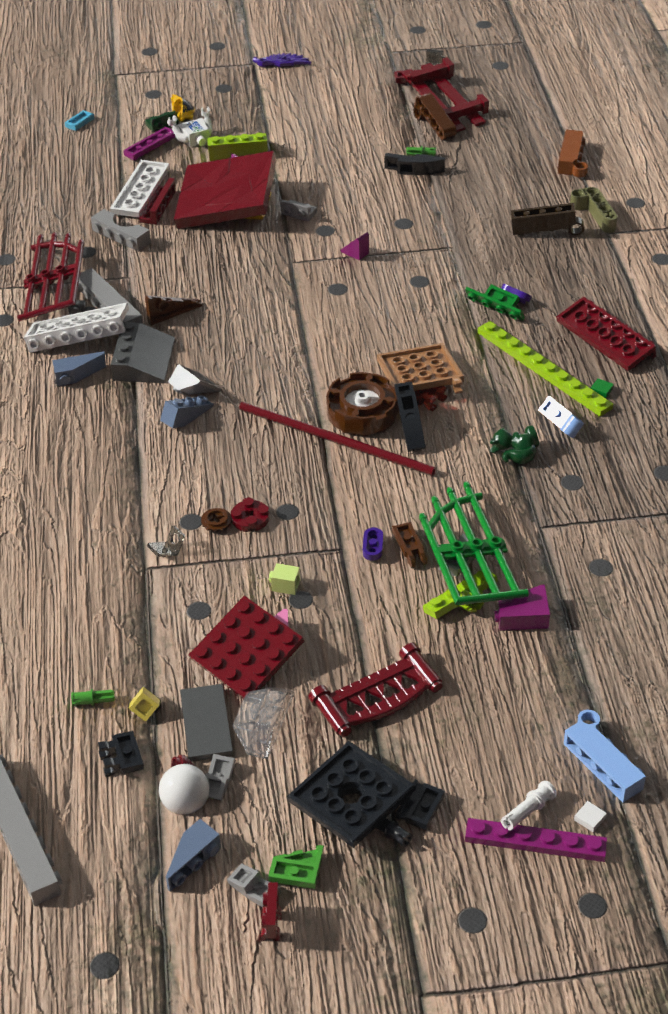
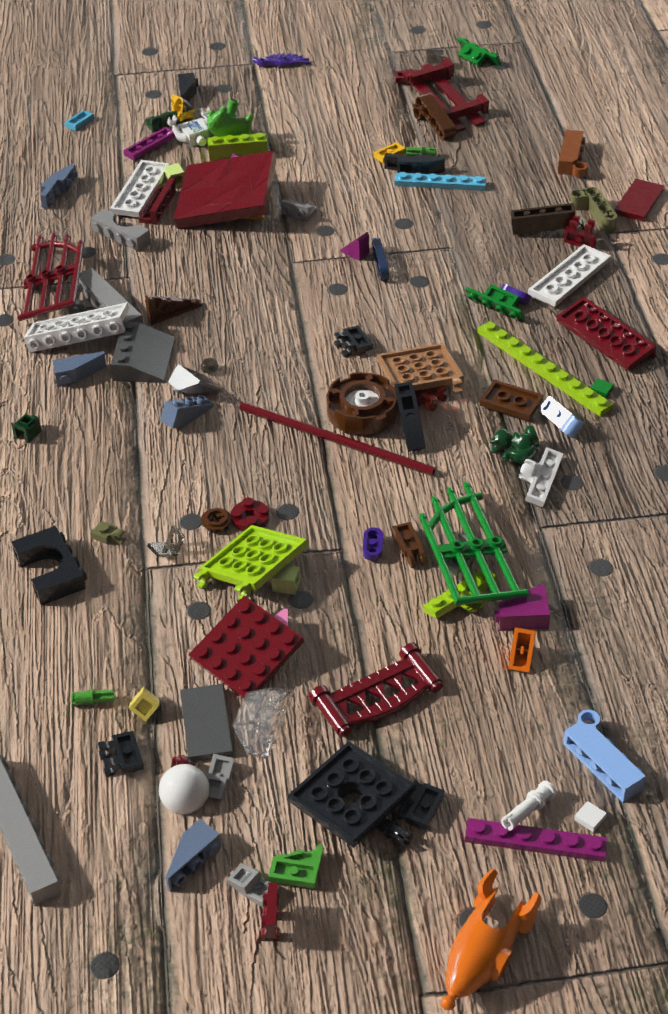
(28, 425): none -> dark green window
(50, 545): none -> black arch
(57, 184): none -> sand blue slope
(105, 532): none -> olive plate
(174, 171): none -> yellowish green brick
(187, 85): none -> black slope
(209, 365): none -> clear smoke plate
(225, 122): none -> bright green piece
(251, 559): none -> lime plate
(356, 340): none -> black plate
(380, 259): none -> dark blue beam
(394, 148): none -> yellow plate
(440, 181): none -> medium azure plate
(475, 54): none -> green bracket
(483, 951): none -> orange piece
(511, 400): none -> reddish brown plate
(522, 650): none -> orange slope
(540, 475): none -> white plate
(569, 275): none -> white plate
(578, 237): none -> dark red plate
(639, 199): none -> dark red tile

